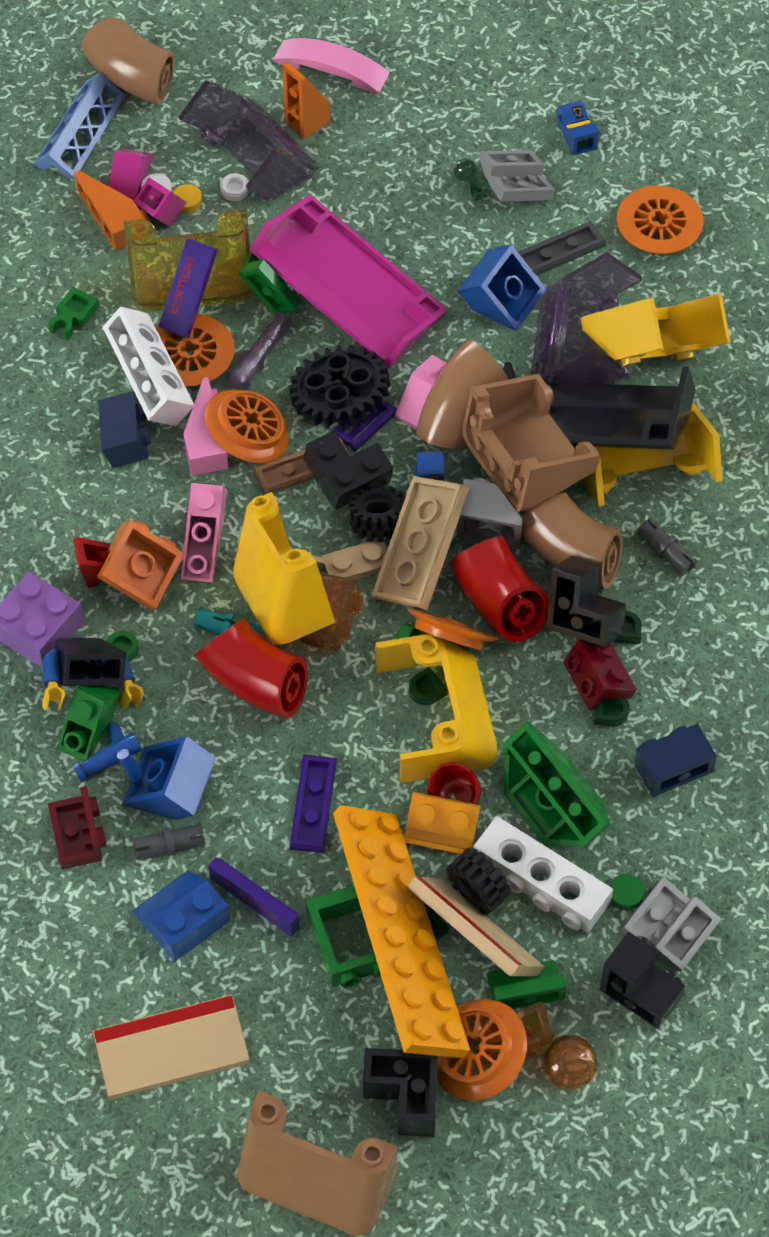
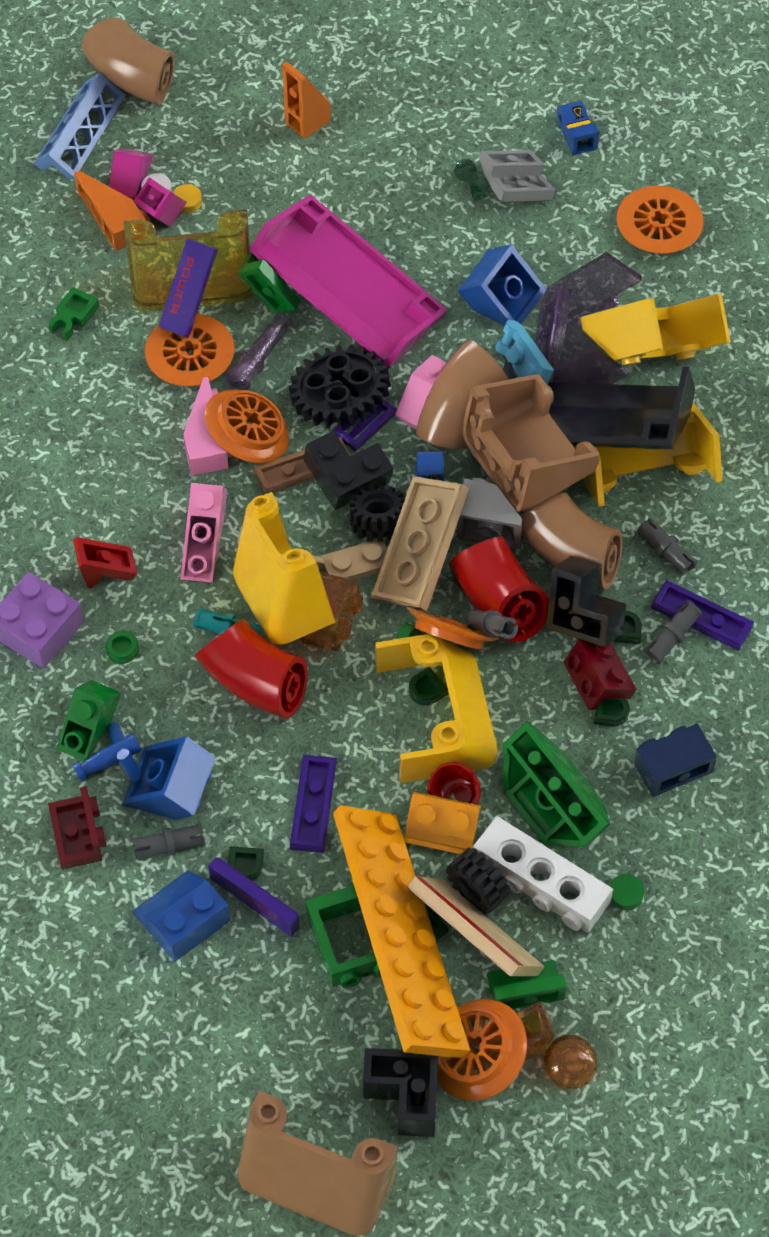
(87, 664): black torso -> none
(123, 429): dark blue brick -> none
(140, 563): orange plate -> none
(148, 366): white brick -> none
(171, 1047): tan tile -> none
(234, 187): white tile -> none
(247, 861): none -> dark green tile
(252, 137): windscreen -> none
(334, 60): bright pink slope -> none
(491, 623): none -> dark grey pin
(524, 353): none -> medium azure plate
(563, 248): dark grey tile -> none
(637, 982): black brick -> none
(673, 631): none -> dark grey pin
(683, 934): light grey slope -> none
(716, 620): none -> dark purple tile

